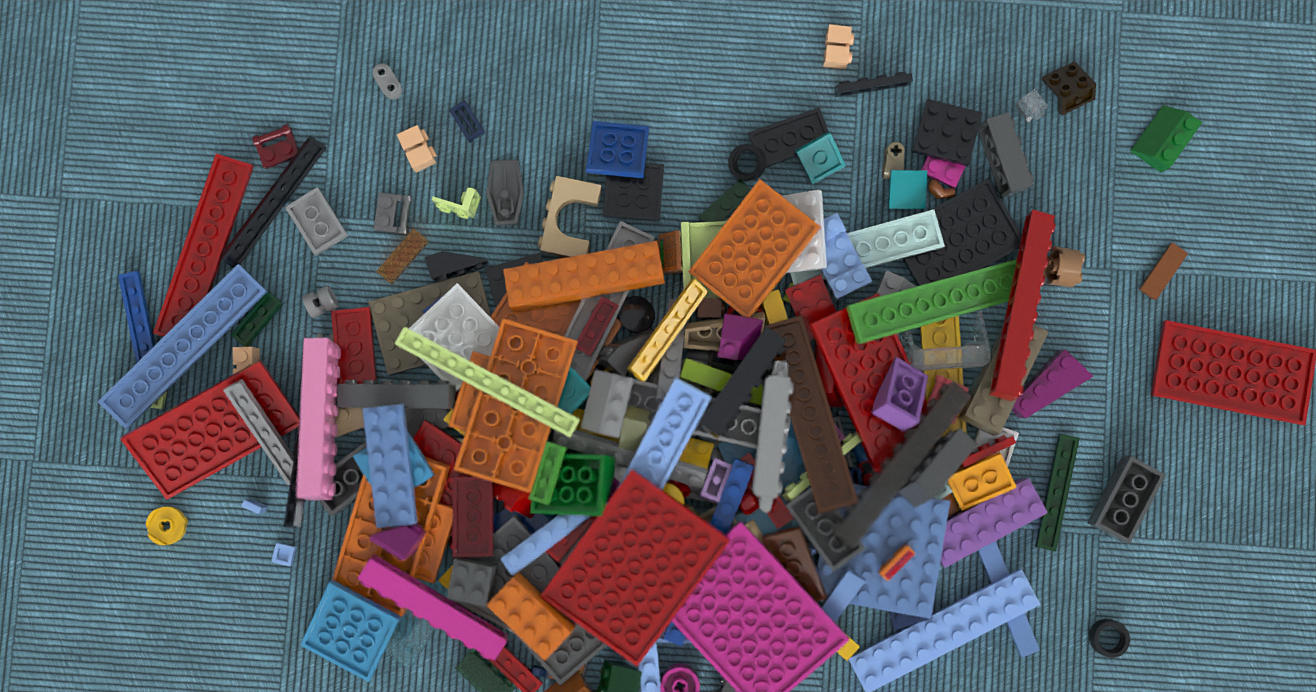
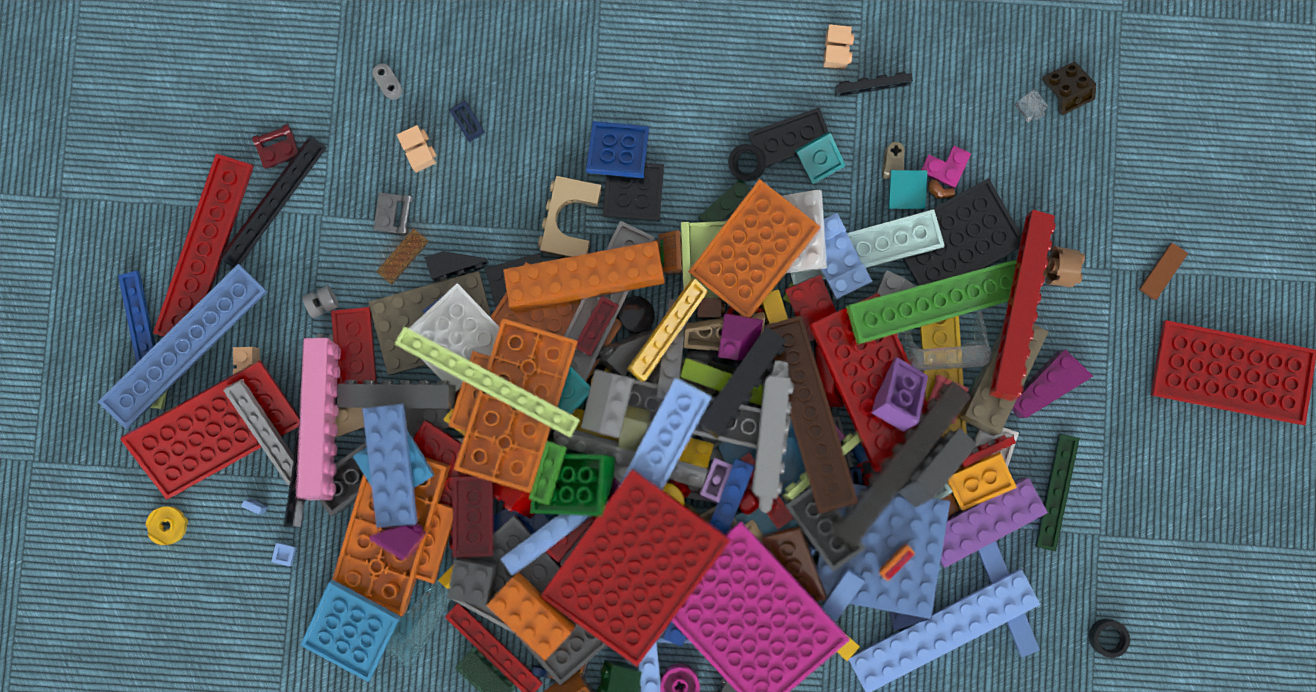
(257, 319): dark green plate -> none
(316, 221): light grey plate -> none
(433, 607): dark pink brick -> none
(469, 200): yellowish green bracket -> none
(505, 192): dark grey piece -> none
(947, 132): black plate -> none
(1005, 155): dark grey brick -> none
(1126, 499): dark grey brick -> none
(1165, 137): green slope -> none

